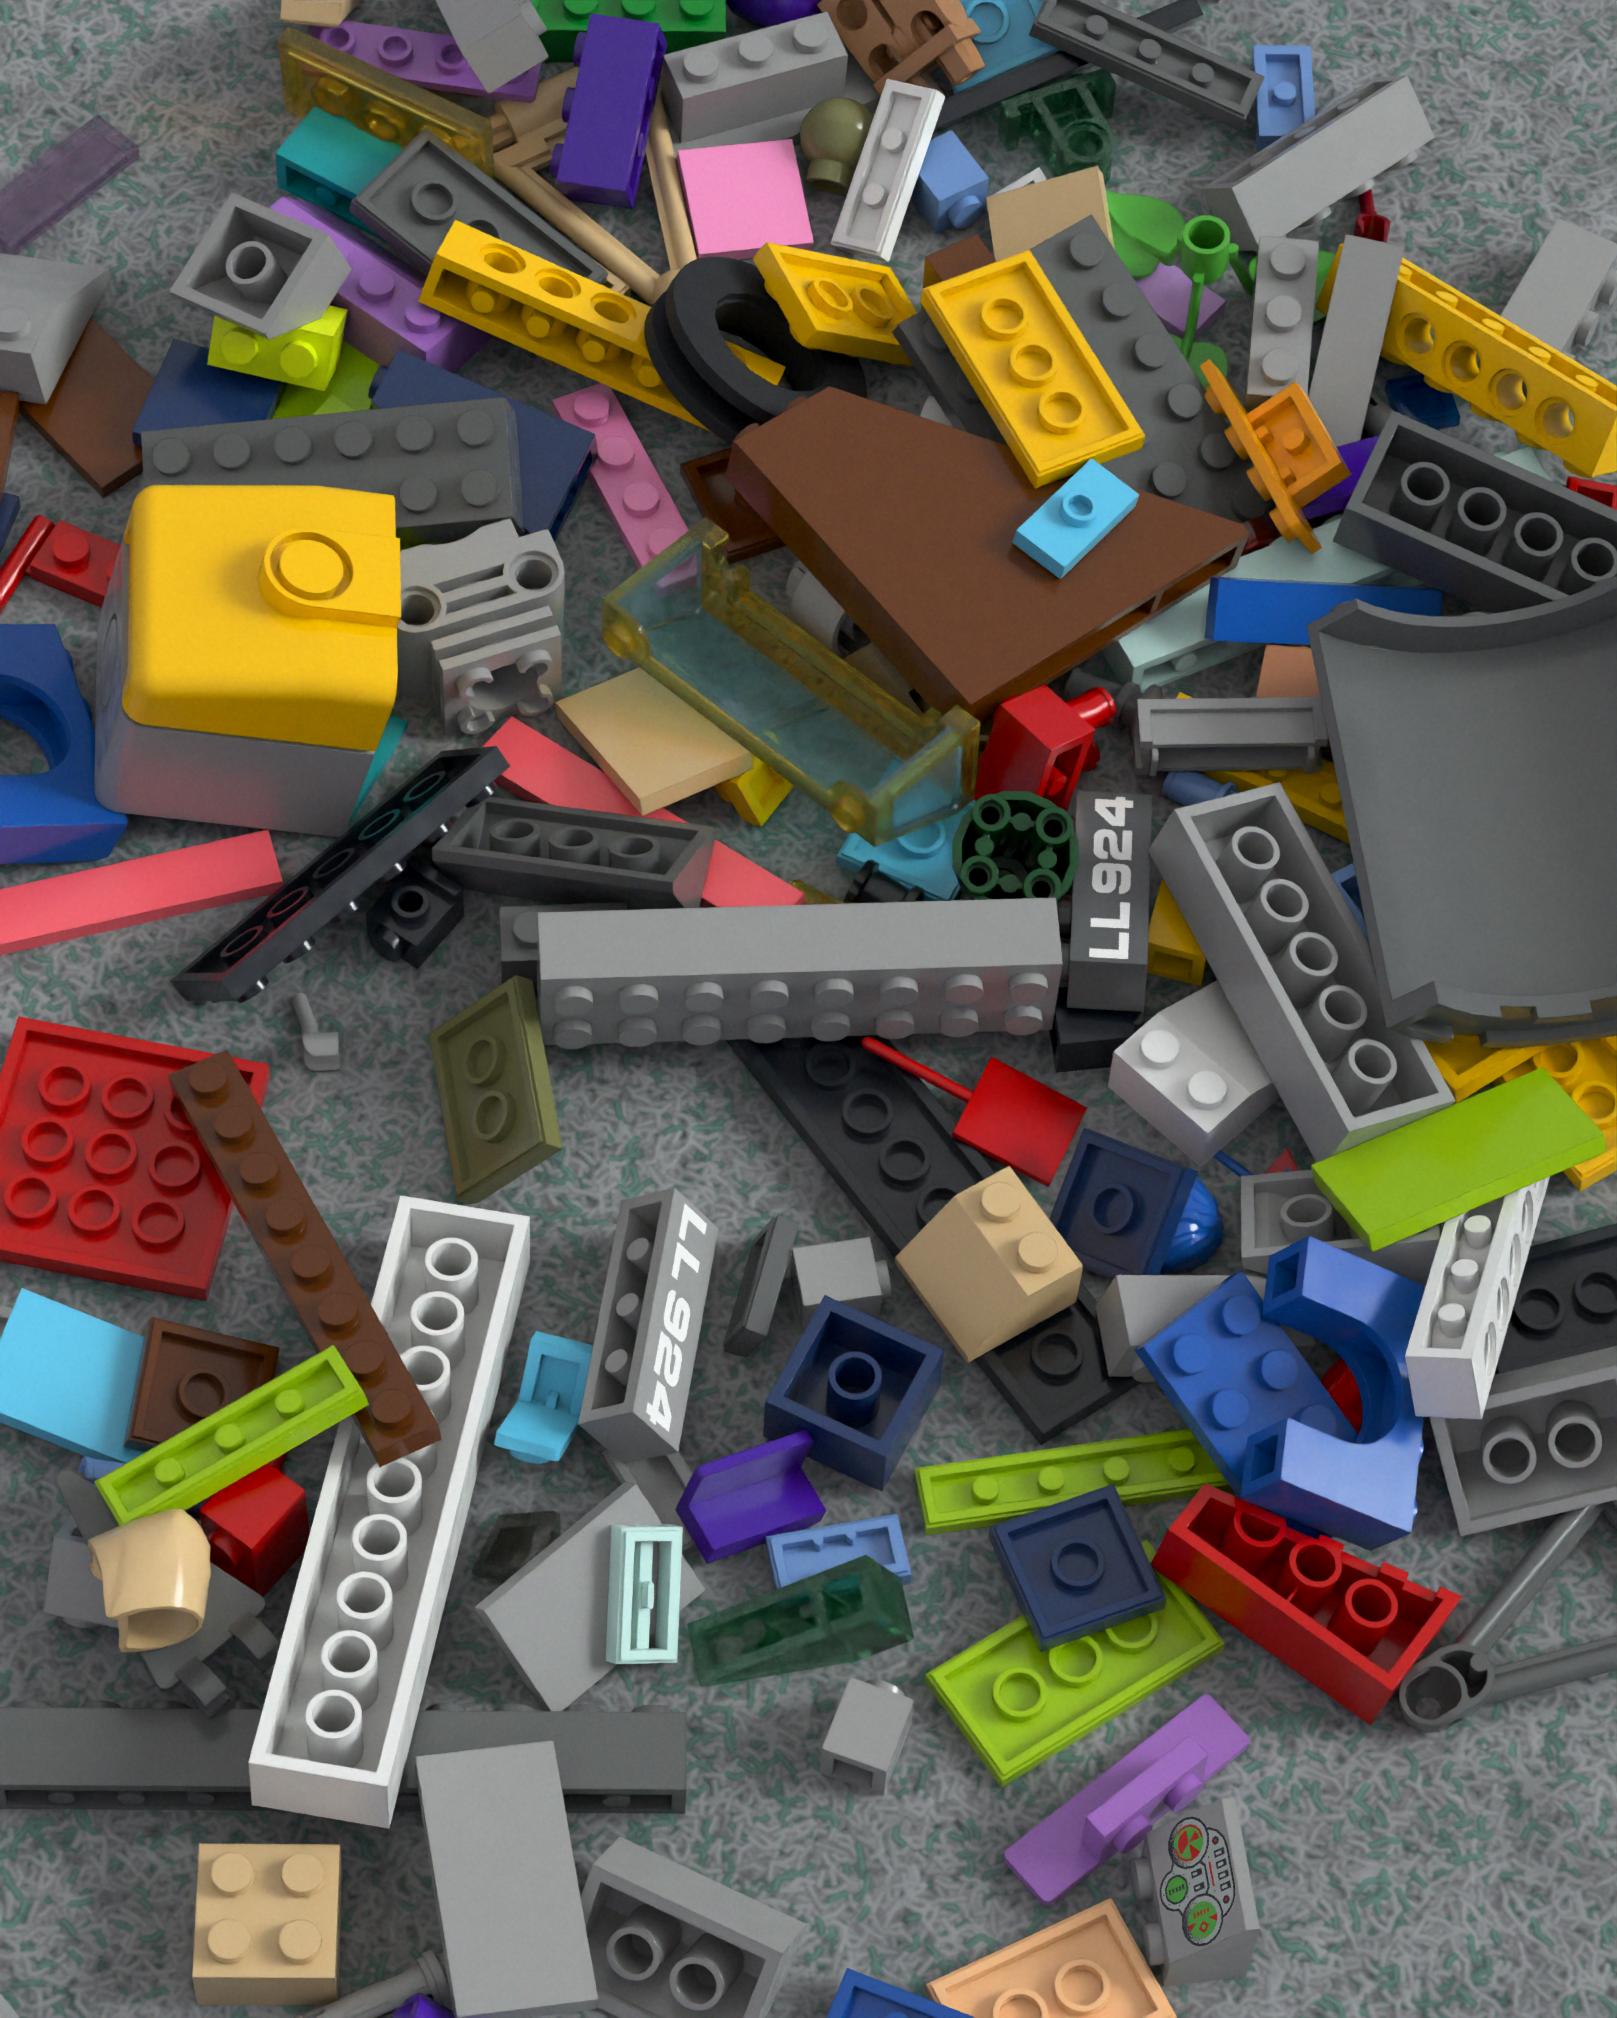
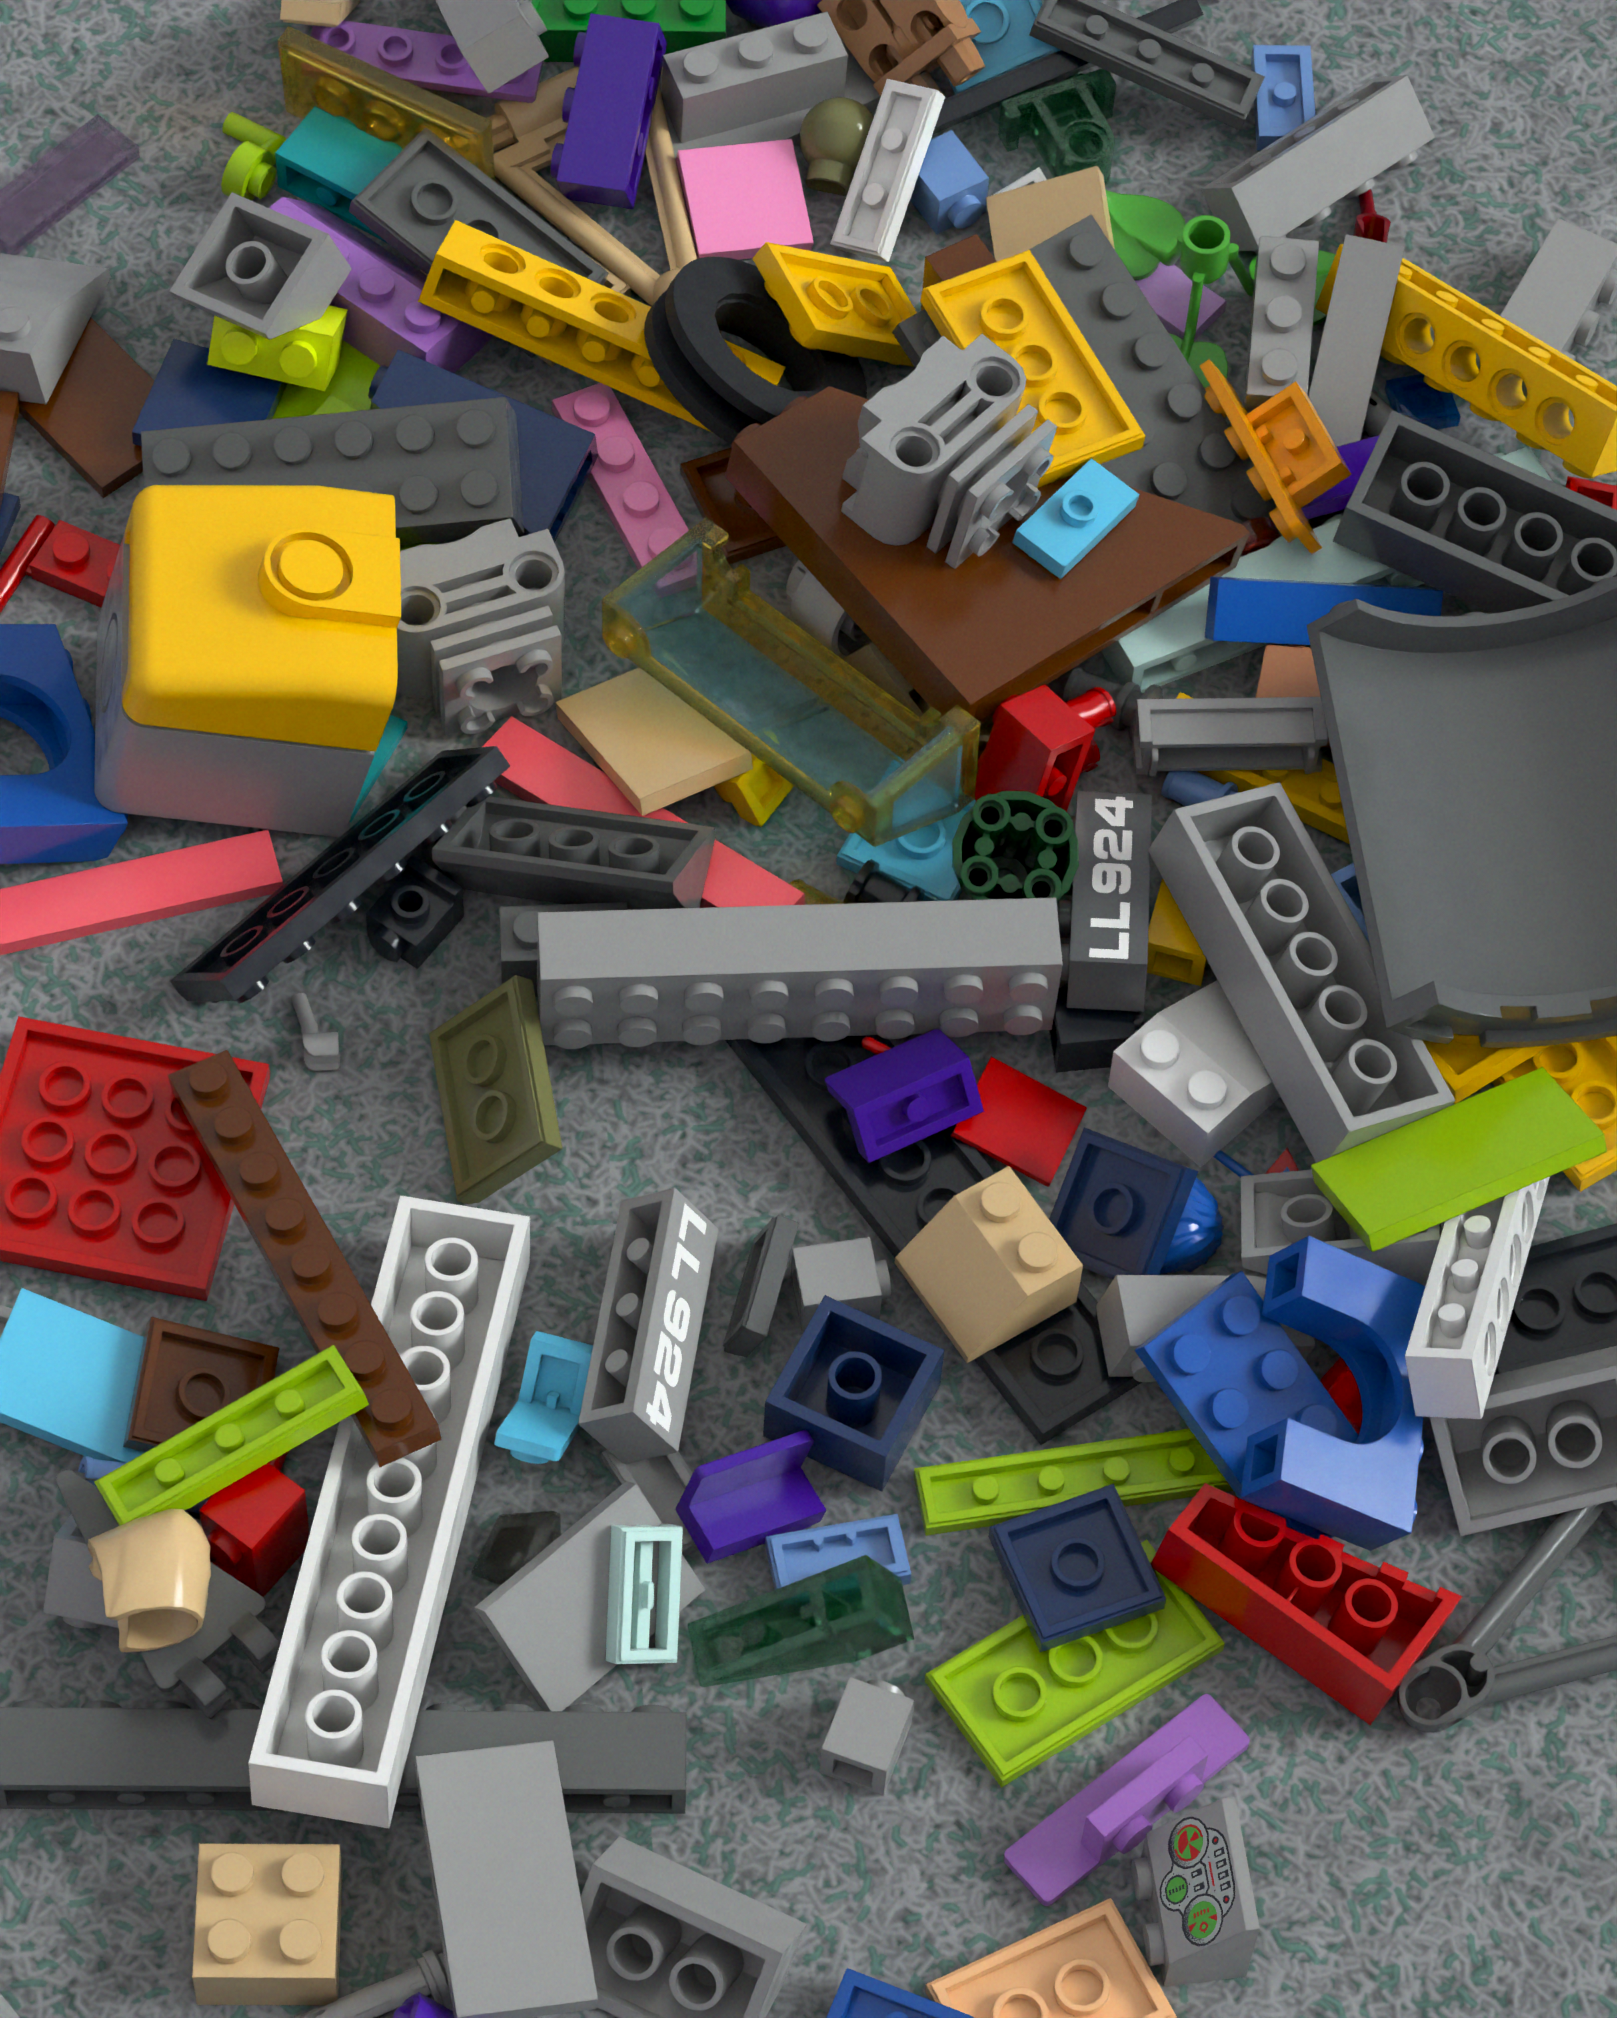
(251, 166): none -> lime plate
(906, 1093): none -> dark purple panel
(948, 452): none -> light grey piece

